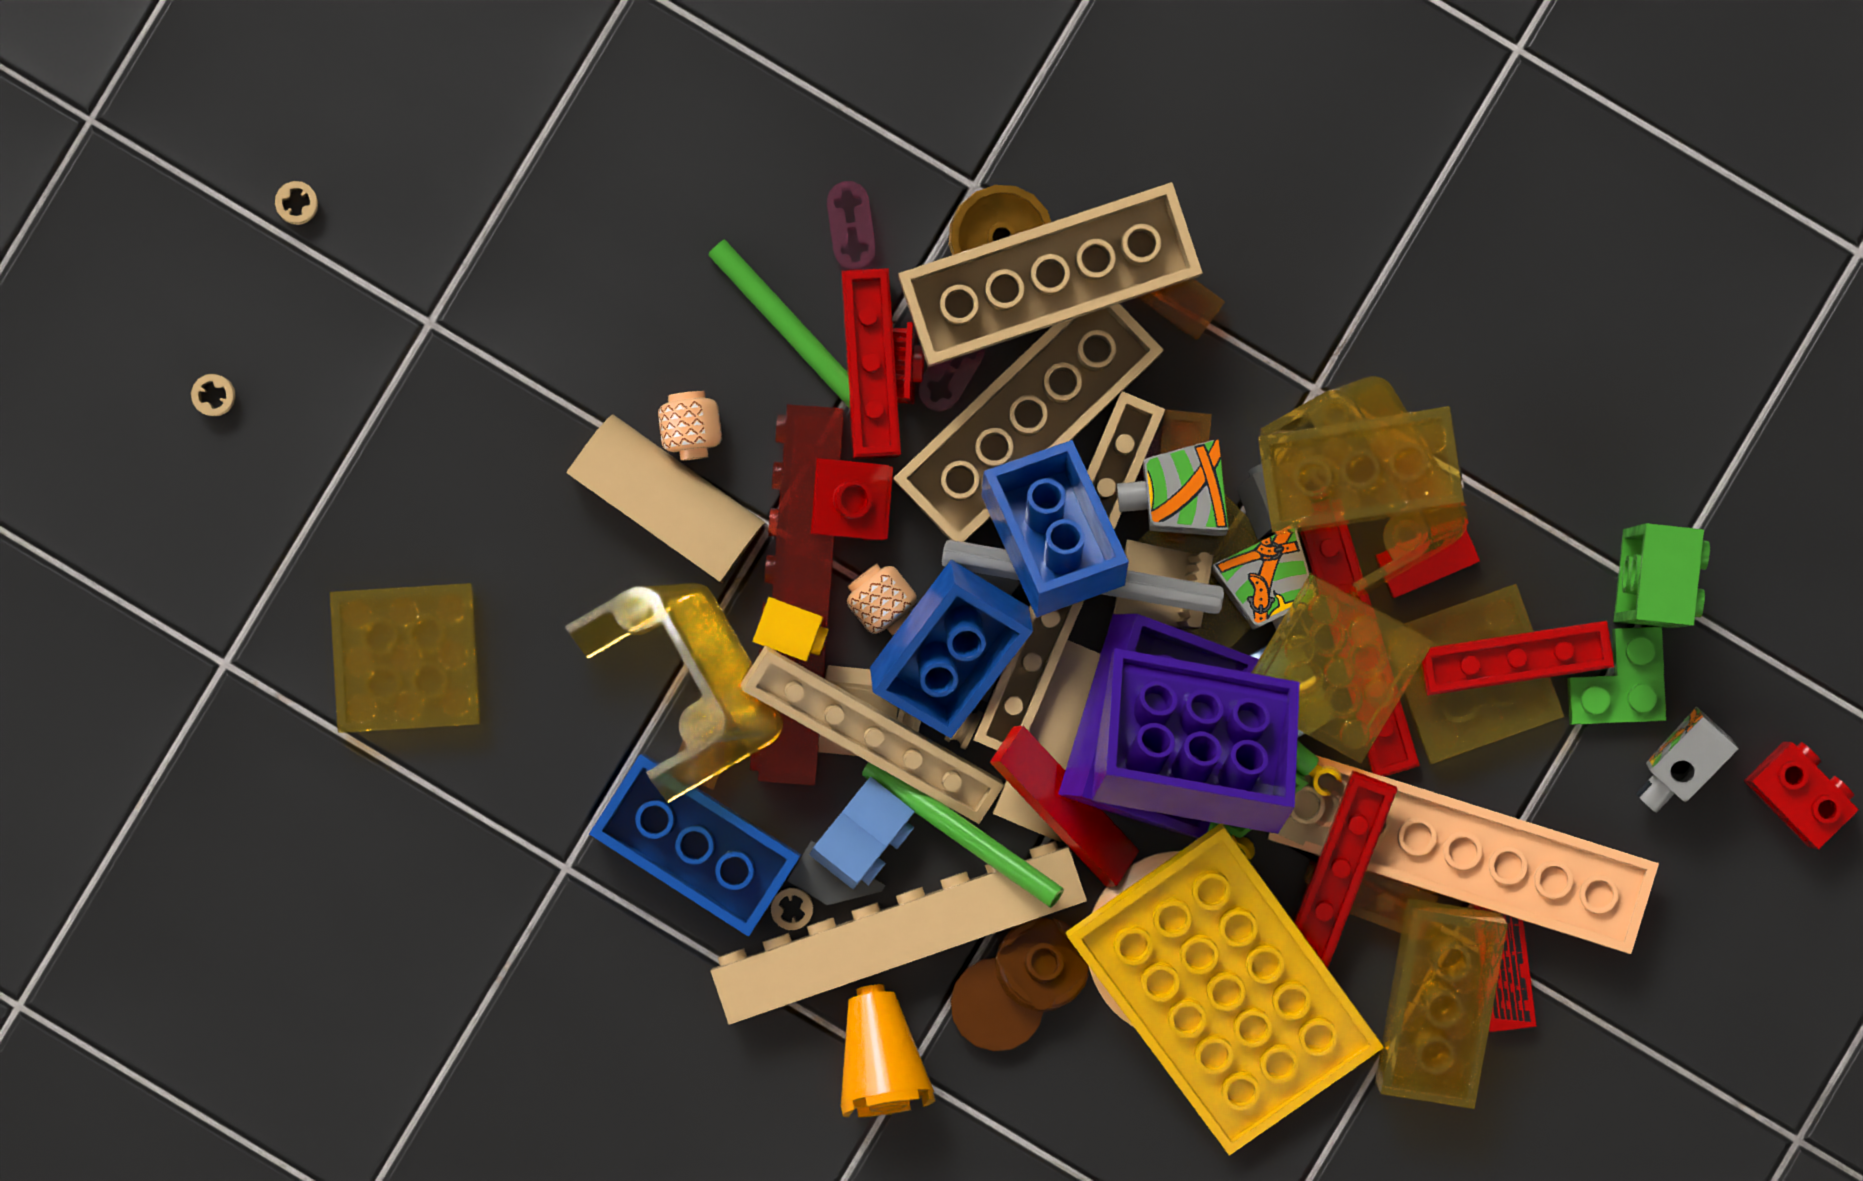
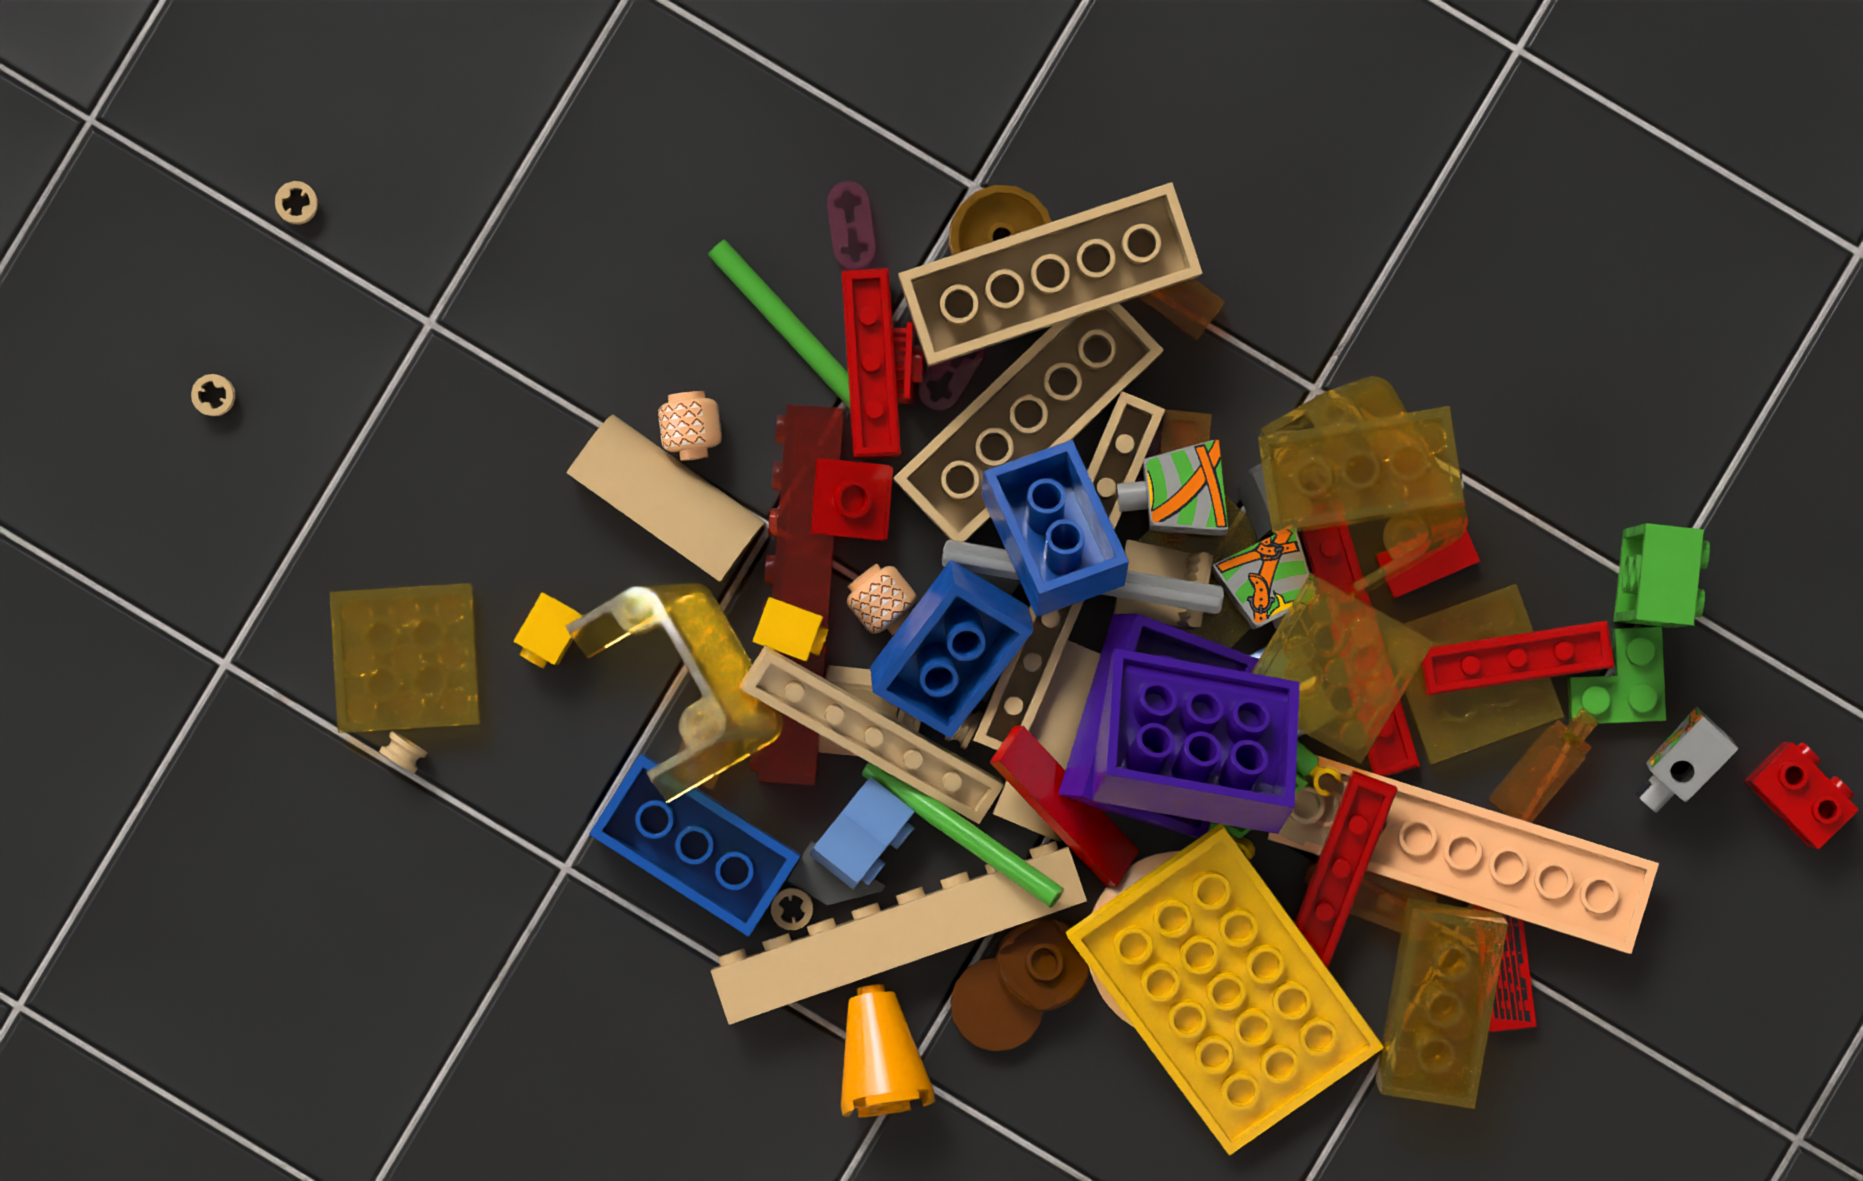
(403, 752): none -> tan bush
(544, 631): none -> yellow brick
(1544, 768): none -> clear orange hinge

